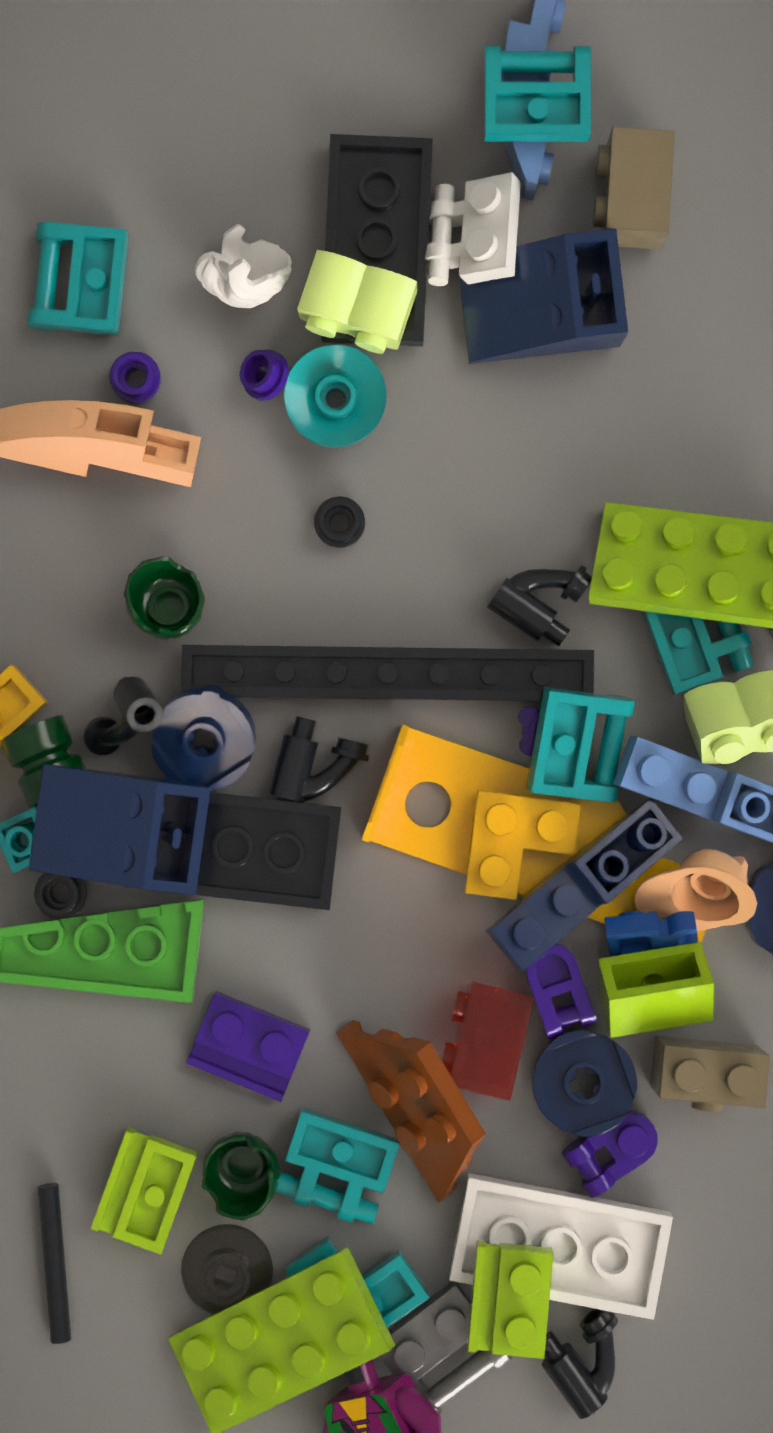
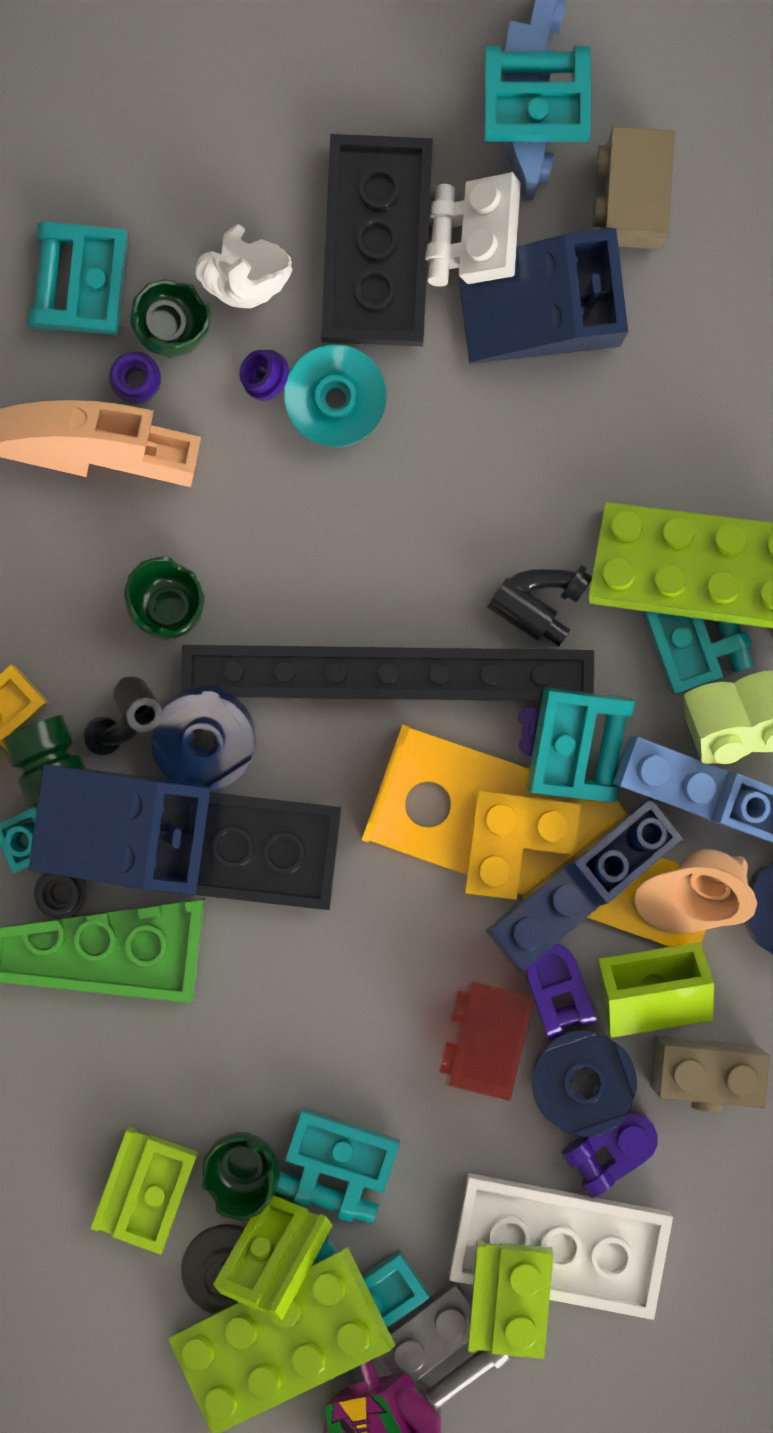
(54, 1263): black bar -> none
(169, 318): none -> dark green hair
(248, 1046): dark purple plate -> none
(273, 1257): none -> lime plate
(296, 760): black plant -> none
(333, 507): black plate -> none
(356, 301): yellowish green brick -> none
(419, 1101): dark orange wing -> none
(581, 1388): black plant -> none
(644, 931): blue plate -> none

